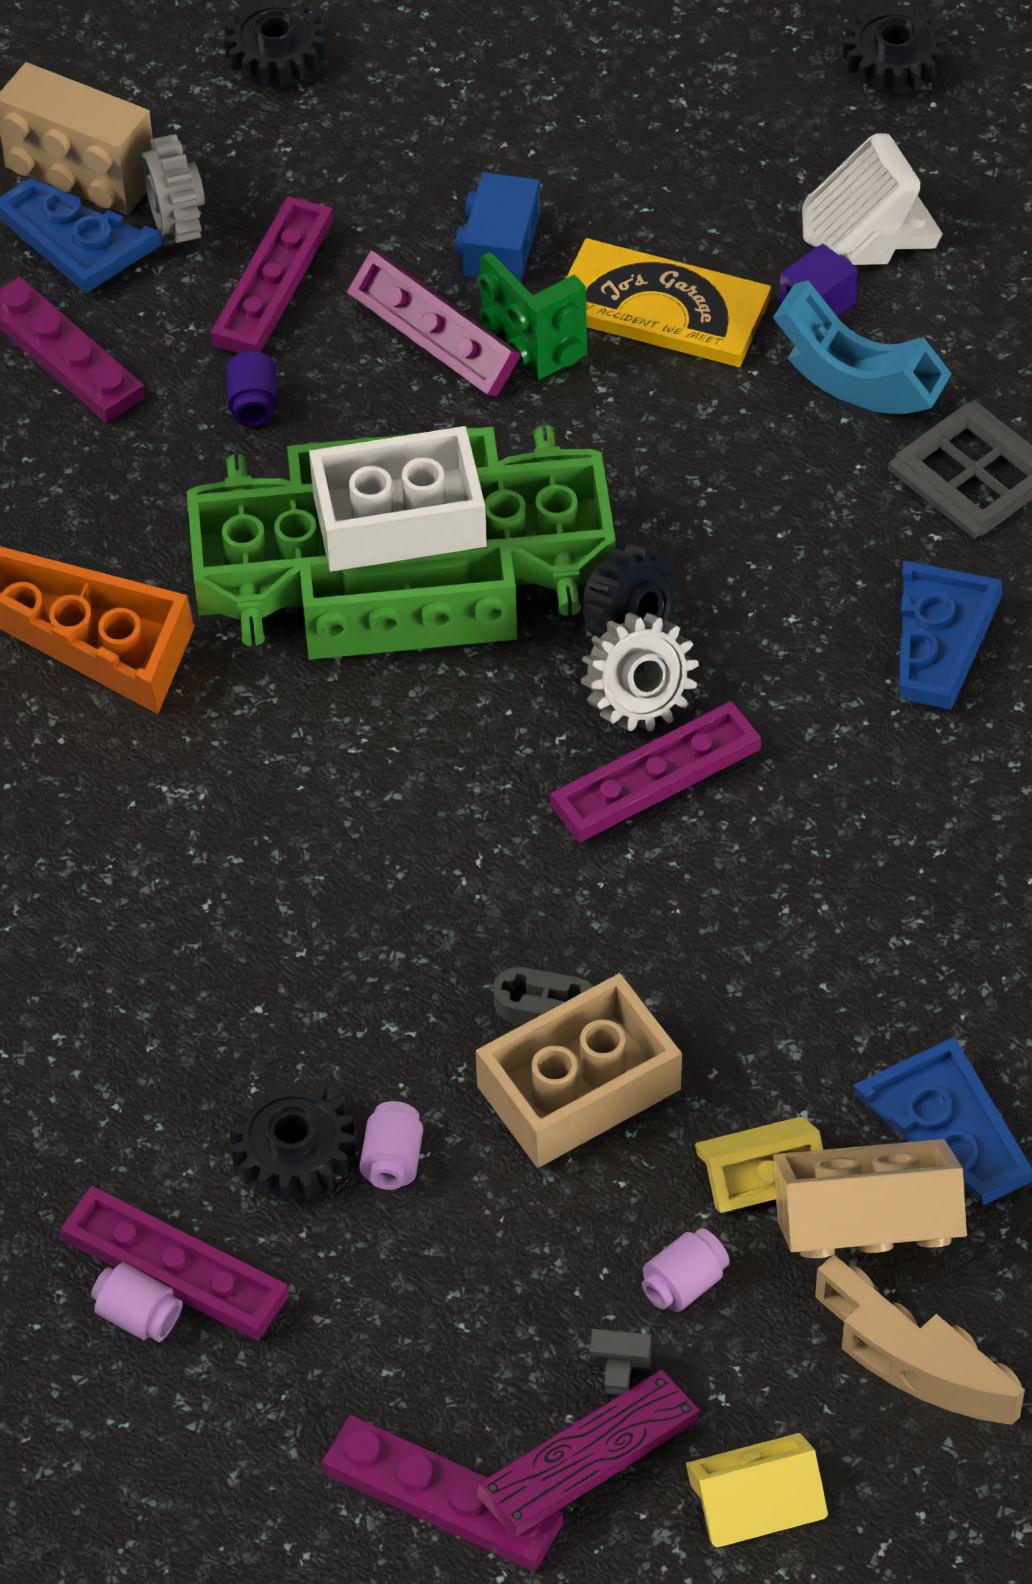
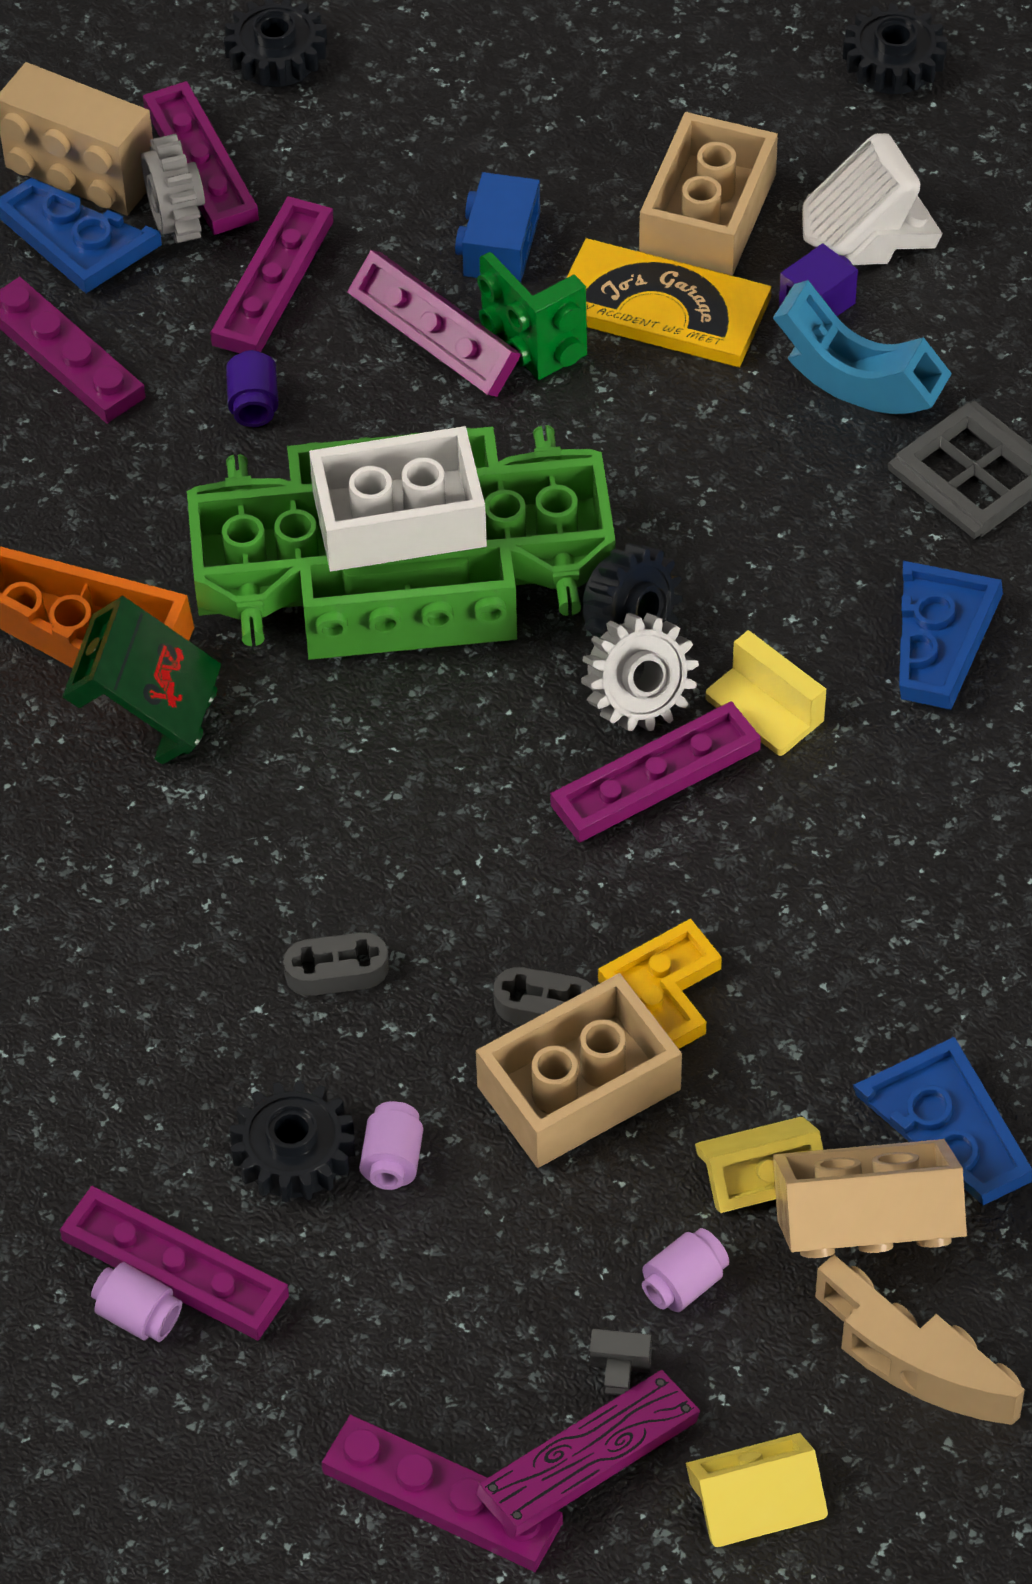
(147, 673): none -> dark green panel
(226, 195): none -> magenta plate
(336, 964): none -> dark grey beam
(660, 973): none -> yellow plate
(708, 193): none -> tan brick
(770, 694): none -> light yellow panel

